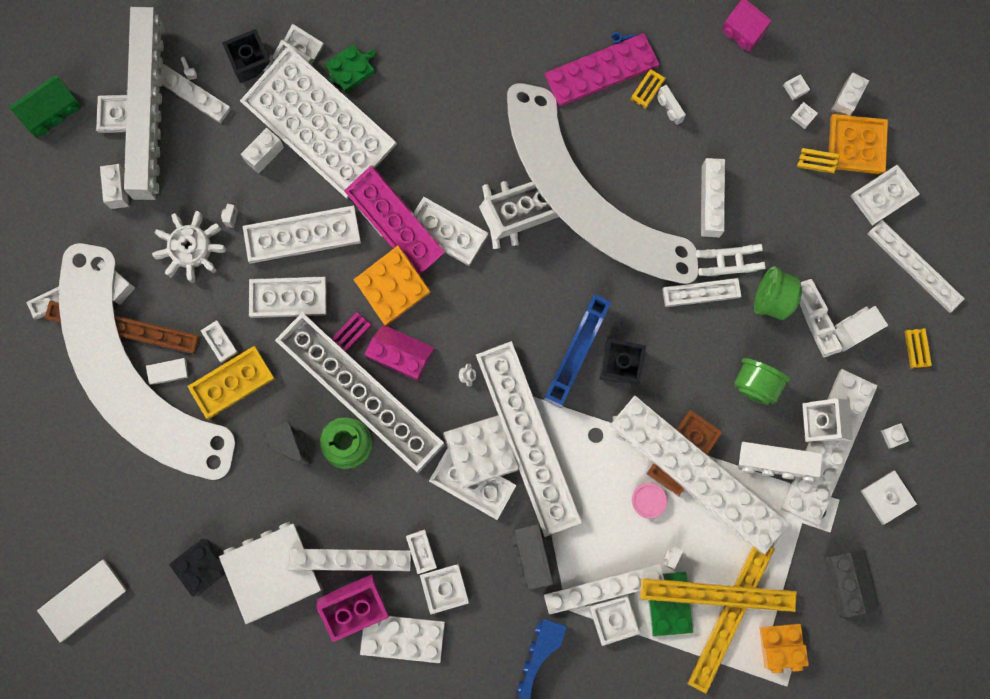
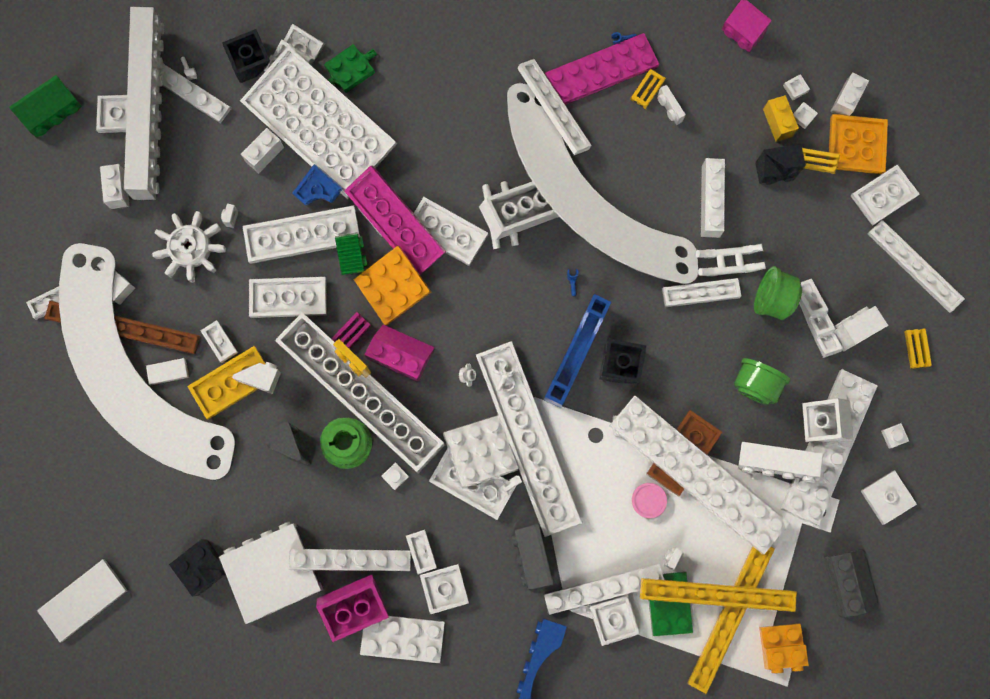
(259, 376): none -> white slope
(317, 186): none -> blue tile
(346, 354): none -> yellow plate
(350, 253): none -> green brick
(395, 476): none -> white plate
(504, 377): none -> white hand
(511, 484): none -> white tile
(554, 107): none -> white plate
(572, 279): none -> blue hand
(780, 118): none -> yellow brick
(780, 164): none -> black slope

